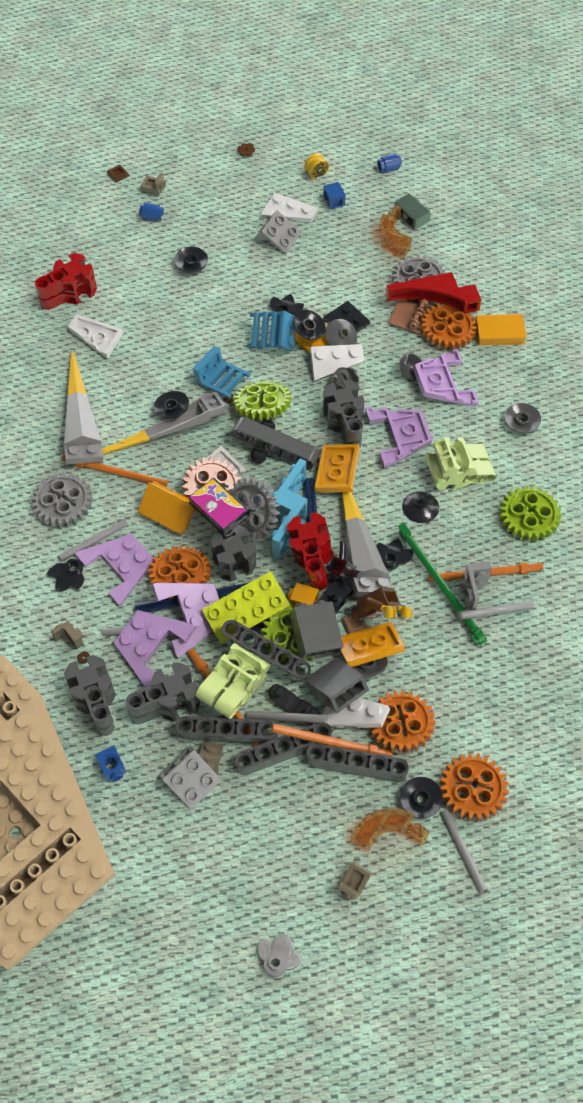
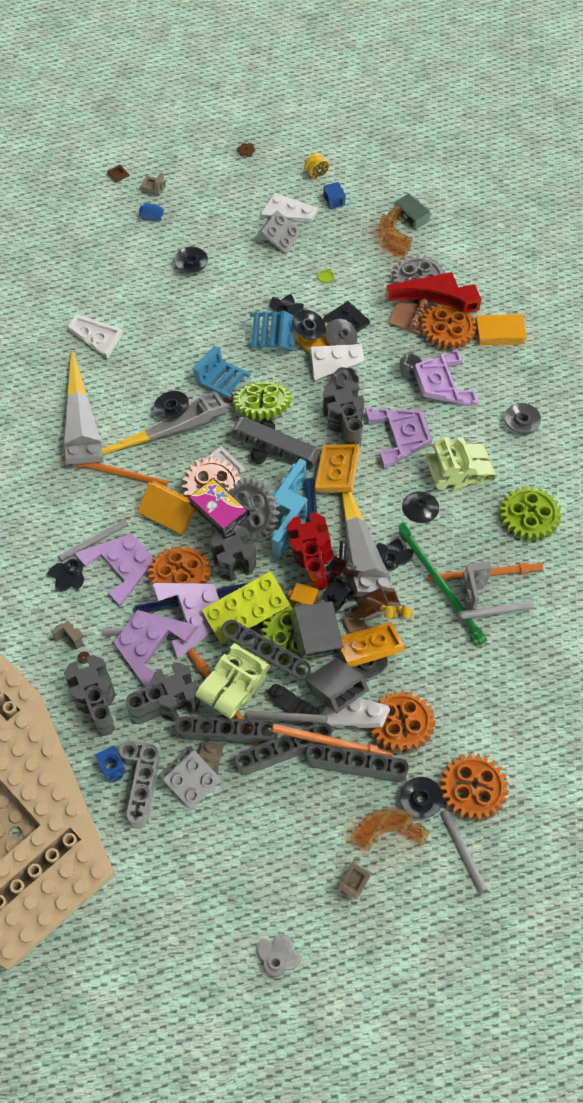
(62, 499): light grey gear -> none
(66, 282): red connector -> none
(140, 785): none -> light grey beam
(326, 276): none -> lime piece
(389, 163): blue brick -> none

